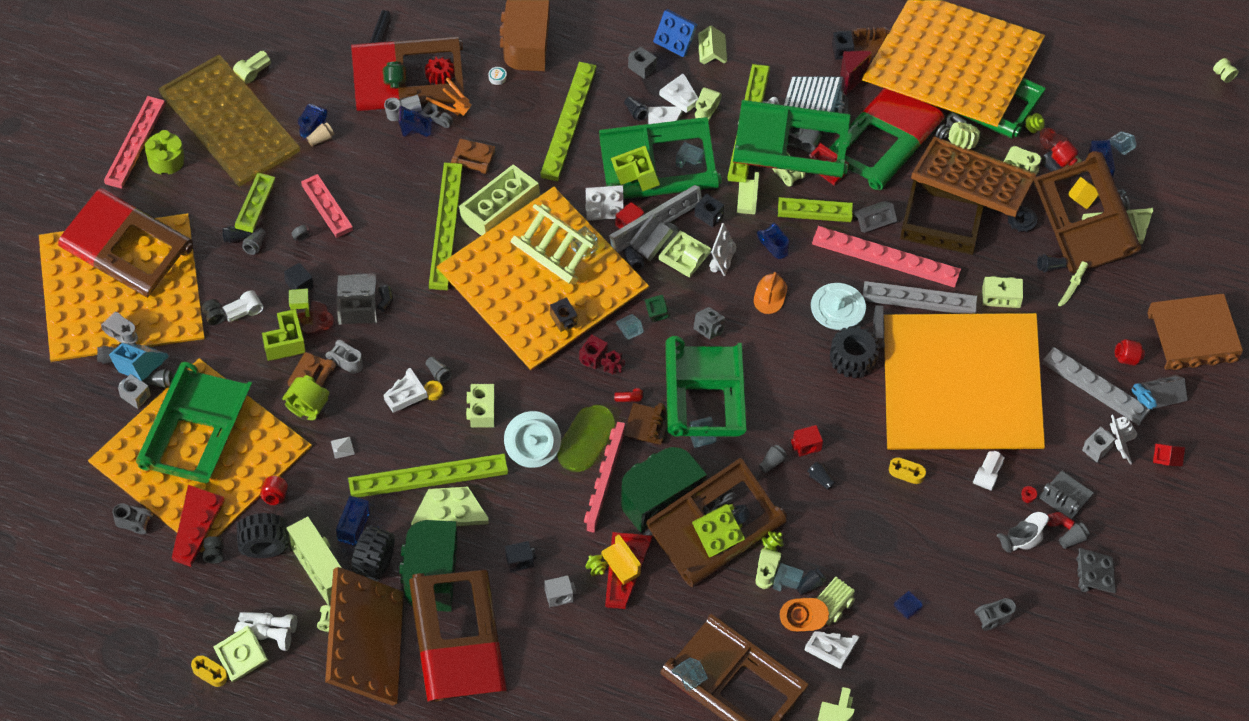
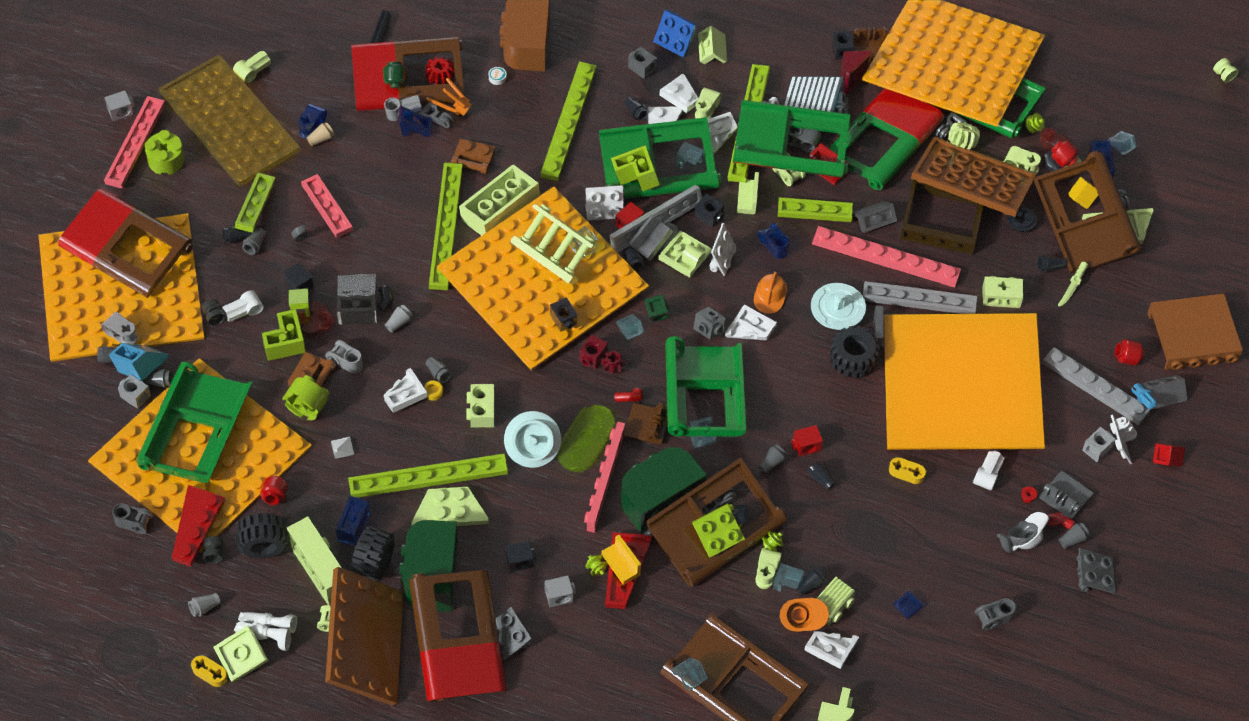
(119, 105): none -> light grey brick
(202, 604): none -> light grey cone
(398, 318): none -> light grey cone
(511, 634): none -> dark grey hinge
(721, 130): none -> white wing
(750, 325): none -> white wing

